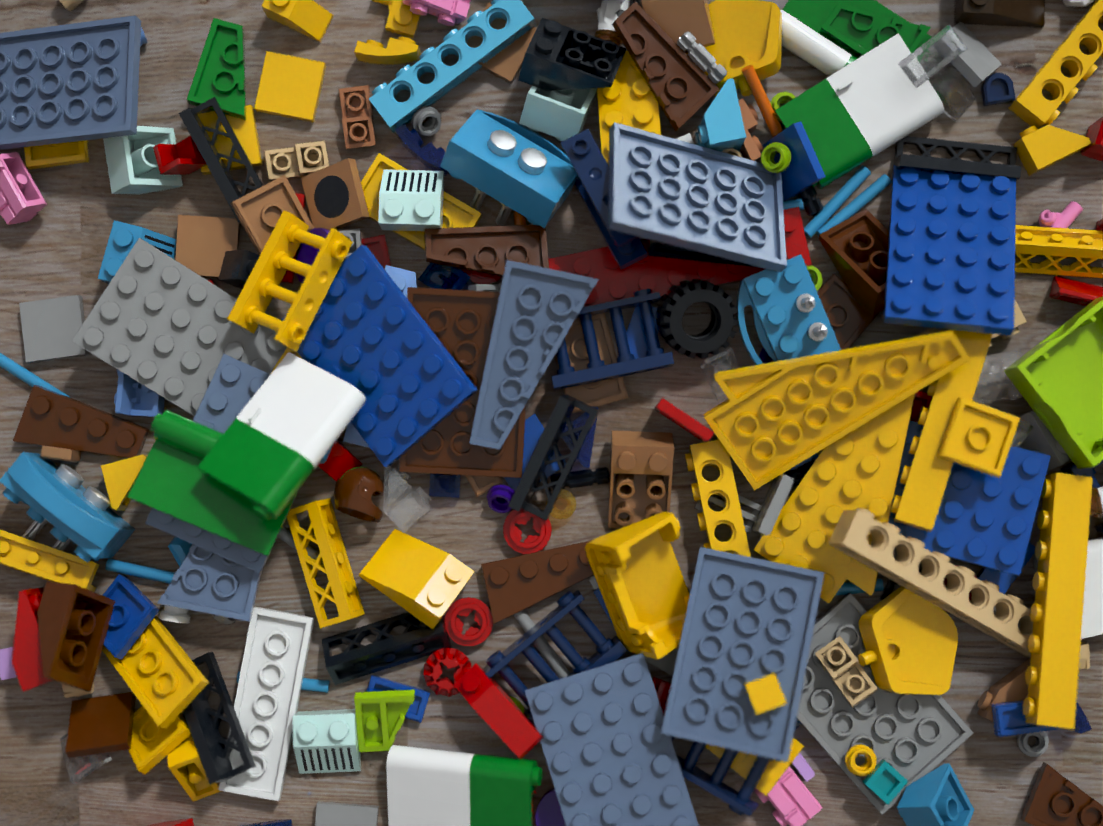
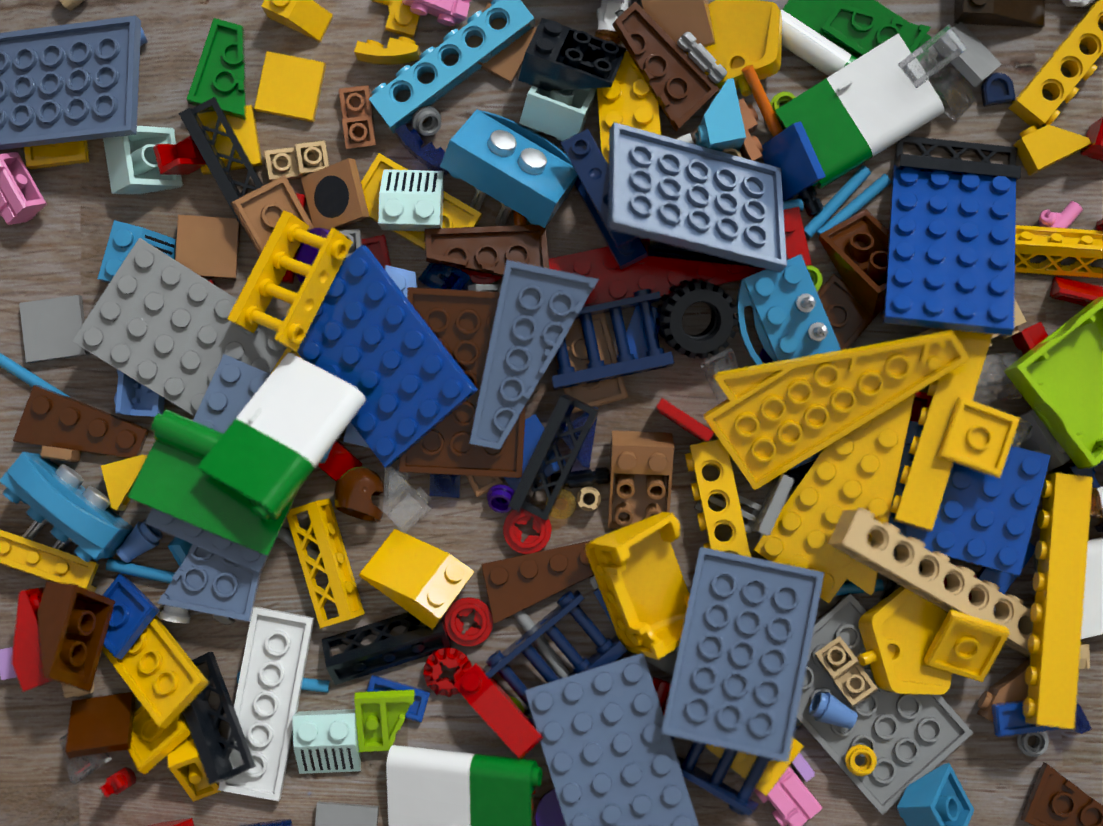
(118, 782): none -> red bar
(139, 541): none -> medium blue cone
(237, 267): black brick -> none
(580, 502): none -> tan hose
(765, 694): yellow tile -> none
(769, 153): lime plate -> none
(832, 711): none -> medium blue cone
(885, 781): teal plate -> none
(966, 645): none -> yellow tile
(1029, 337): none -> red panel

